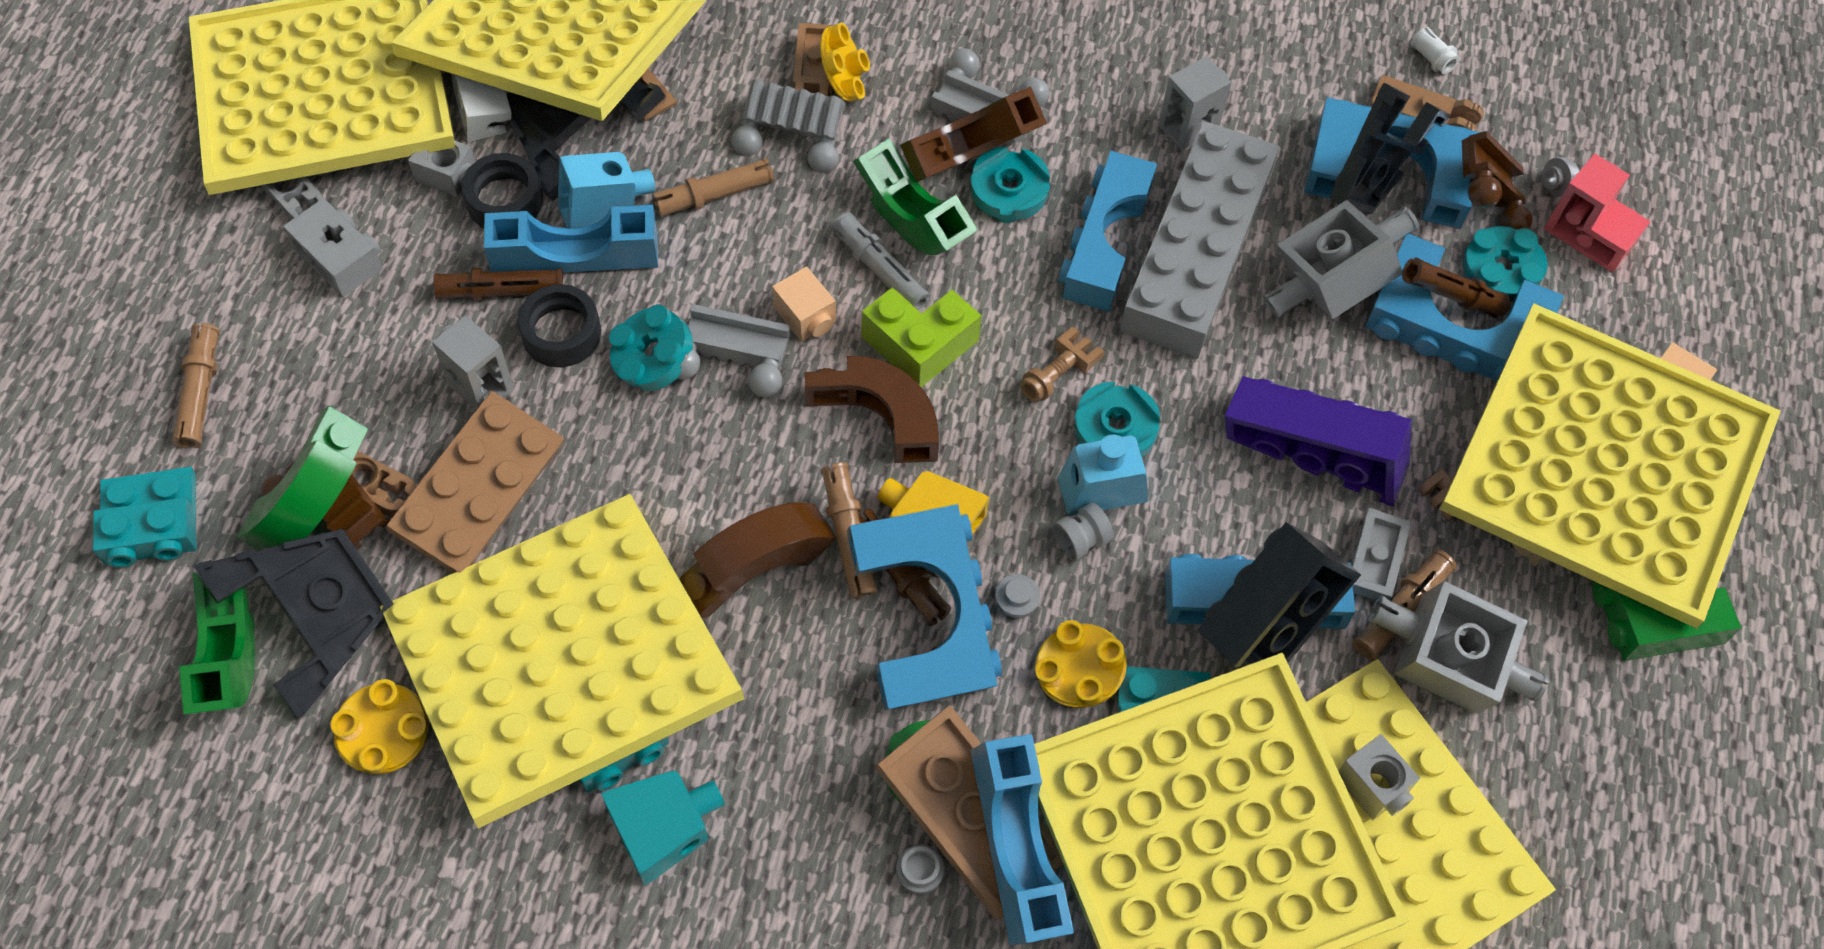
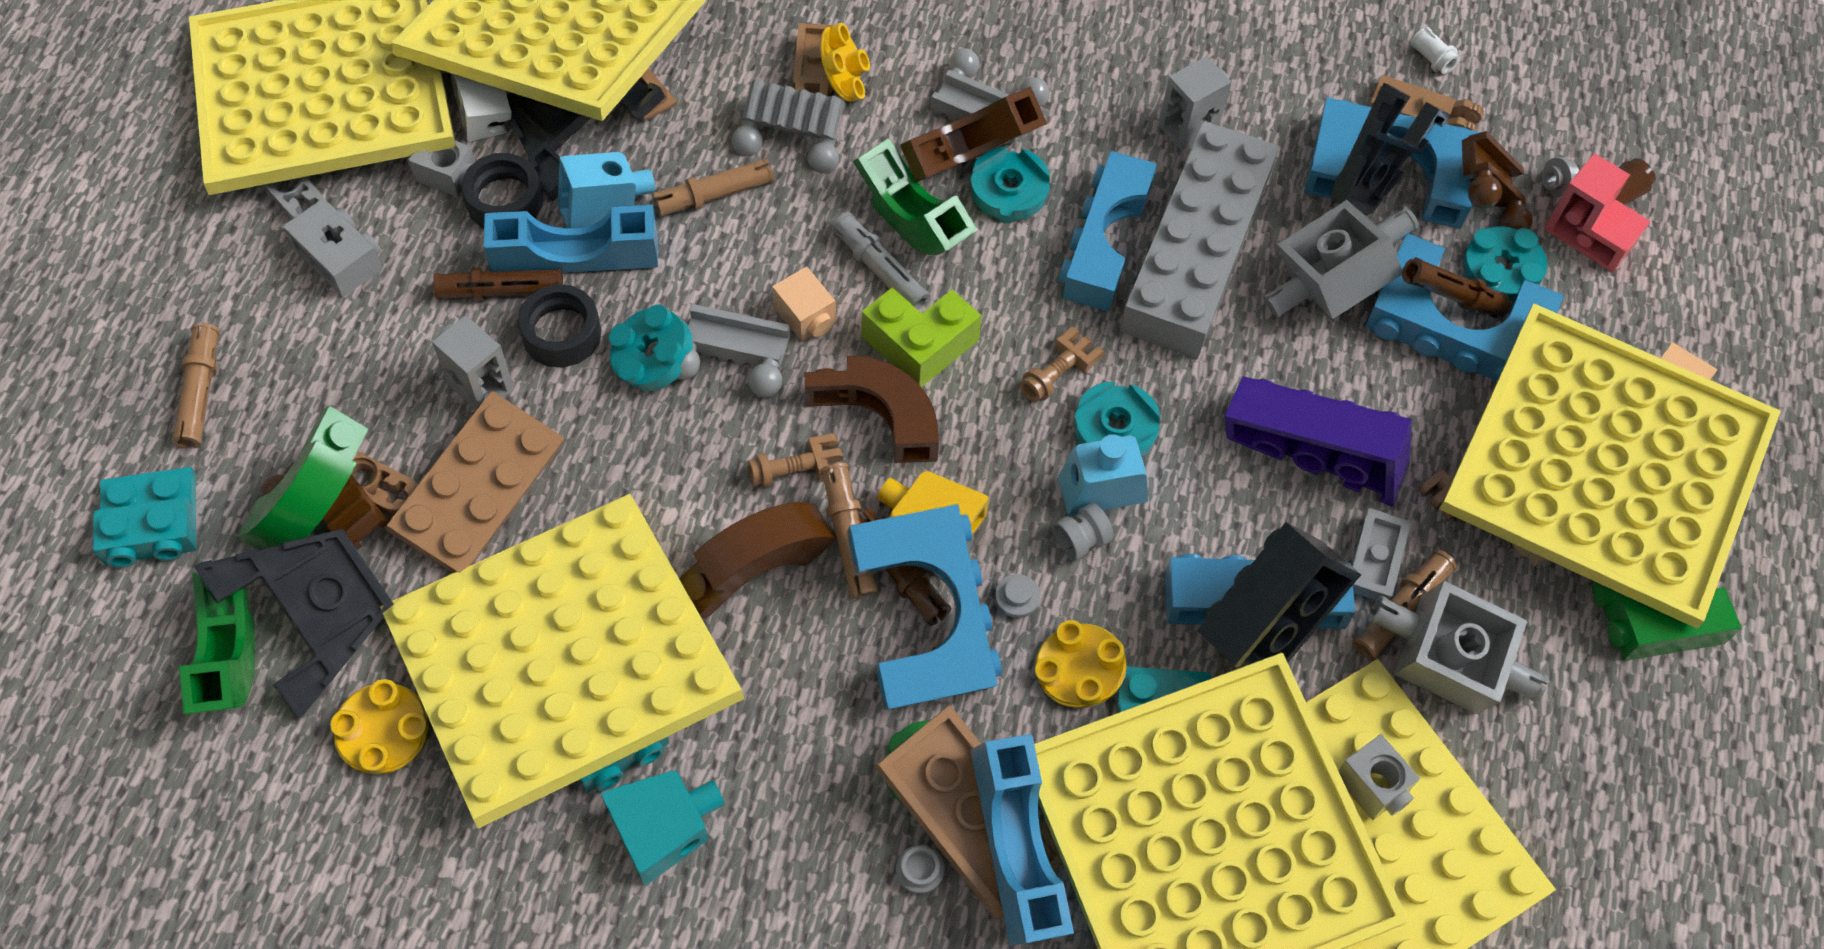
(762, 470): none -> medium nougat hinge
(1639, 181): none -> reddish brown cone

